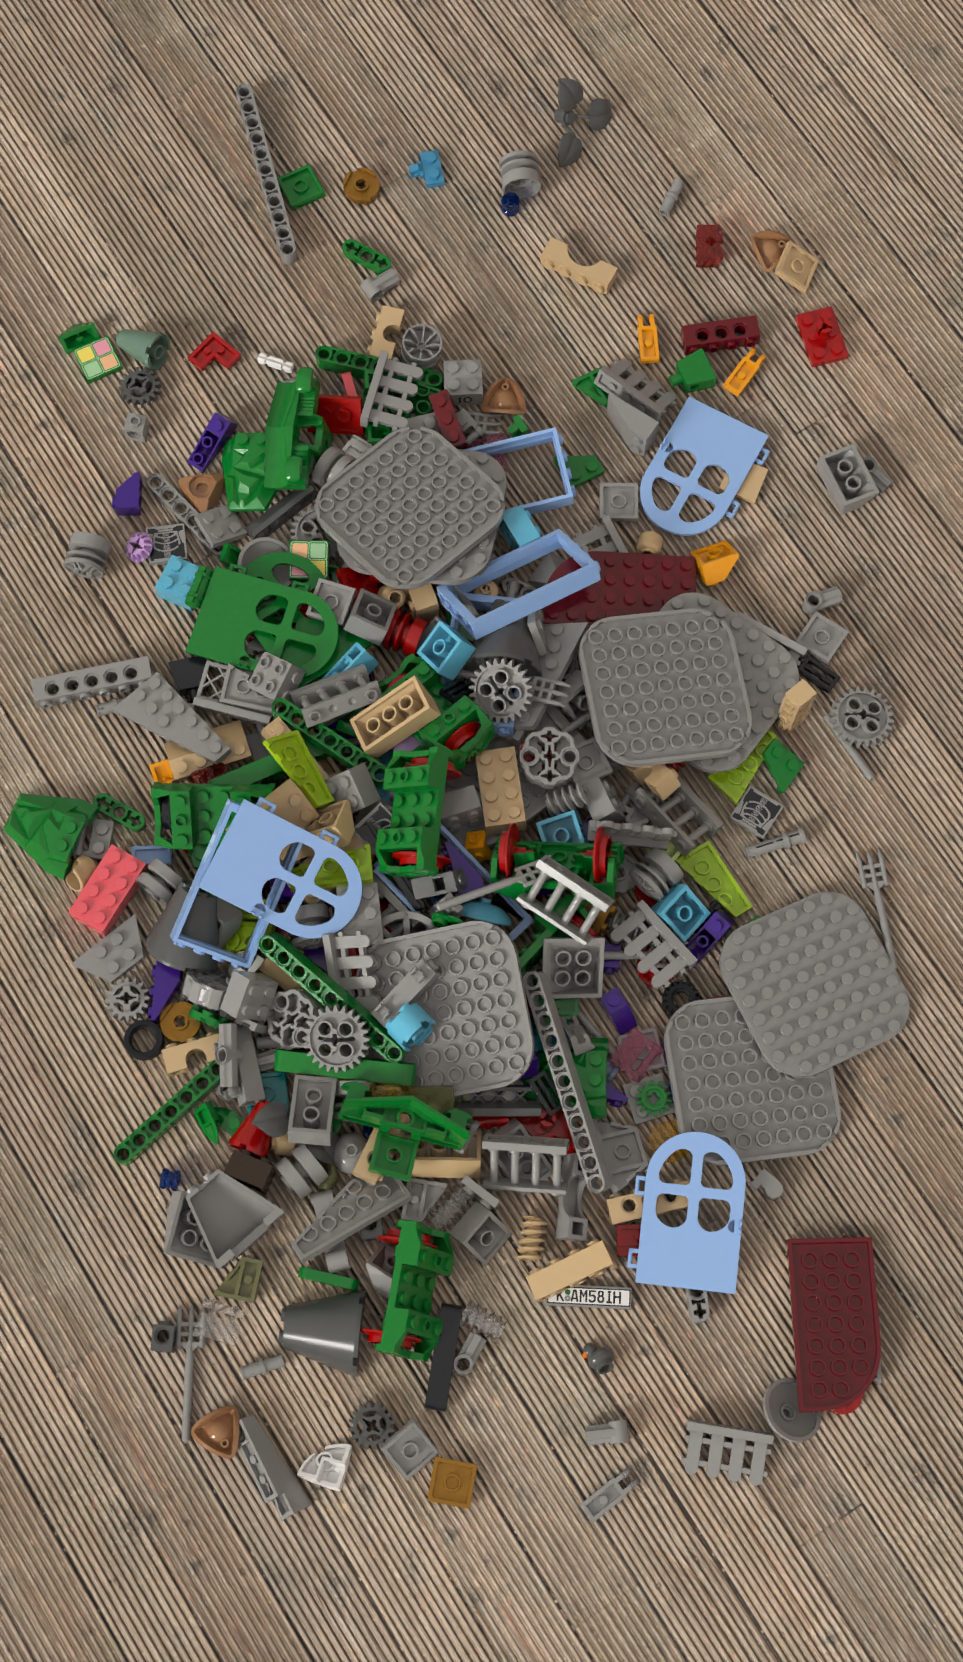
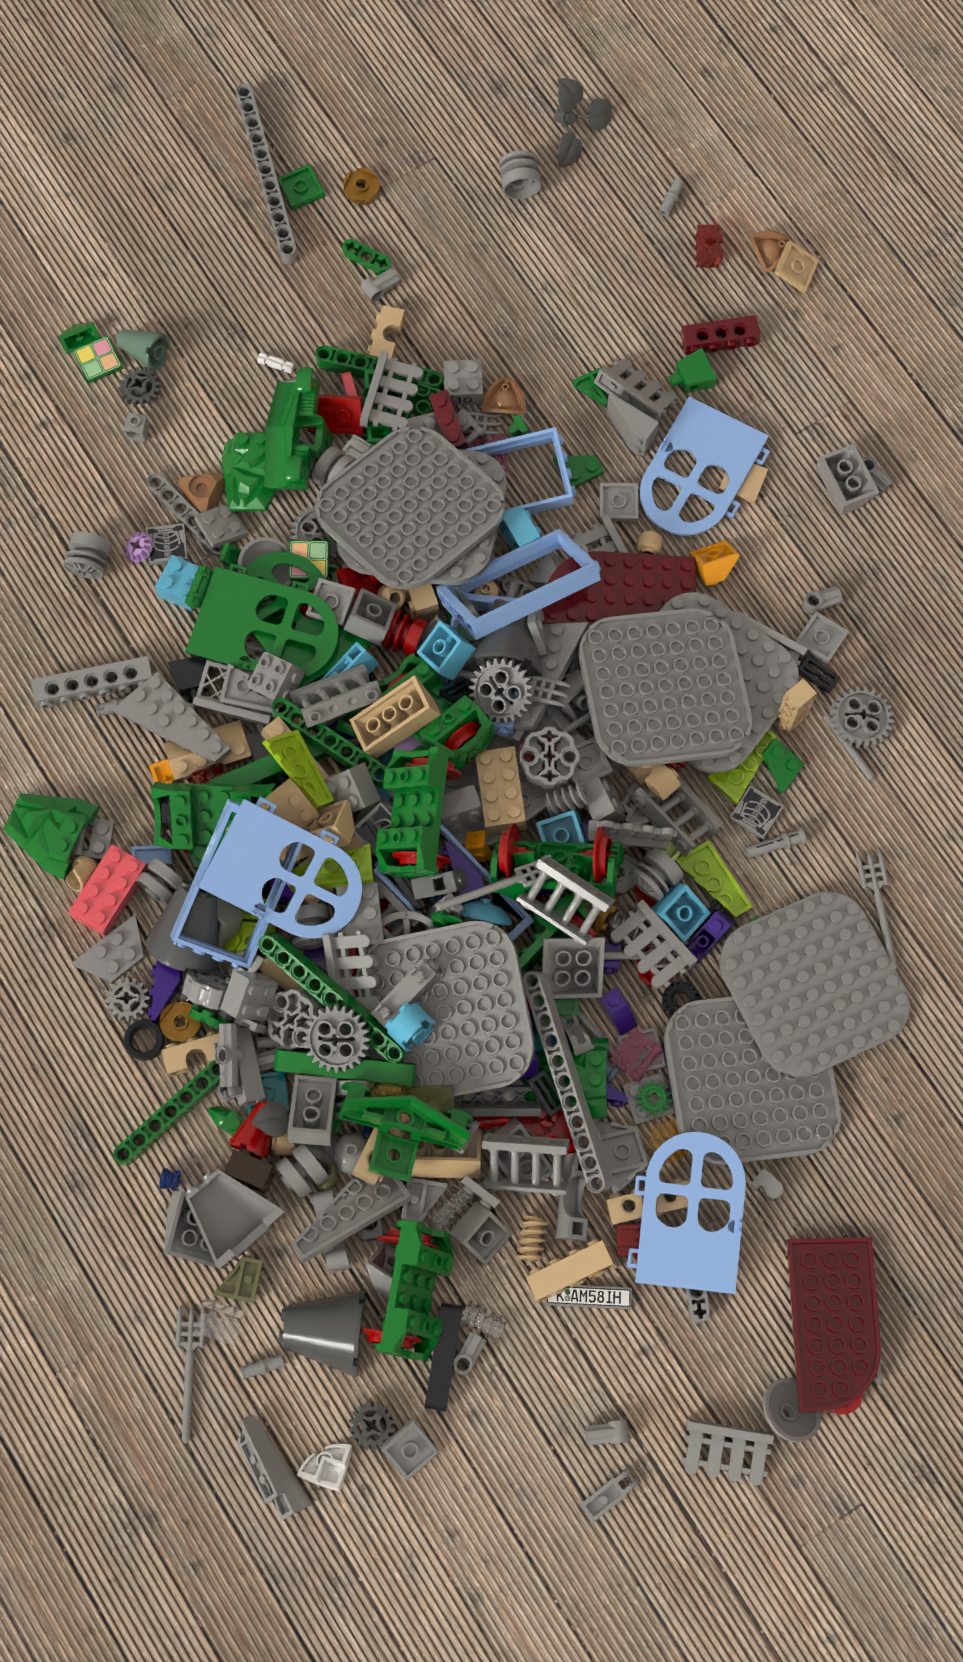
(129, 497): dark purple slope -> none
(134, 814): green beam -> none
(169, 1345): dark grey brick -> none
(207, 1119): green plate -> none
(212, 441): dark purple slope -> none
(214, 349): red plate -> none
(218, 1431): medium nougat hat -> none
(280, 513): dark grey fence -> none
(328, 1278): green beam -> none
(422, 346): light grey wheel -> none
(428, 168): dark azure hinge -> none
(452, 1482): pearl gold plate -> none
(510, 199): clear blue wheel -> none
(597, 276): tan arch -> none
(599, 1359): dark grey animal -> none
(647, 340): light orange hinge -> none
(743, 373): light orange hinge -> none
(821, 336): red plate -> none

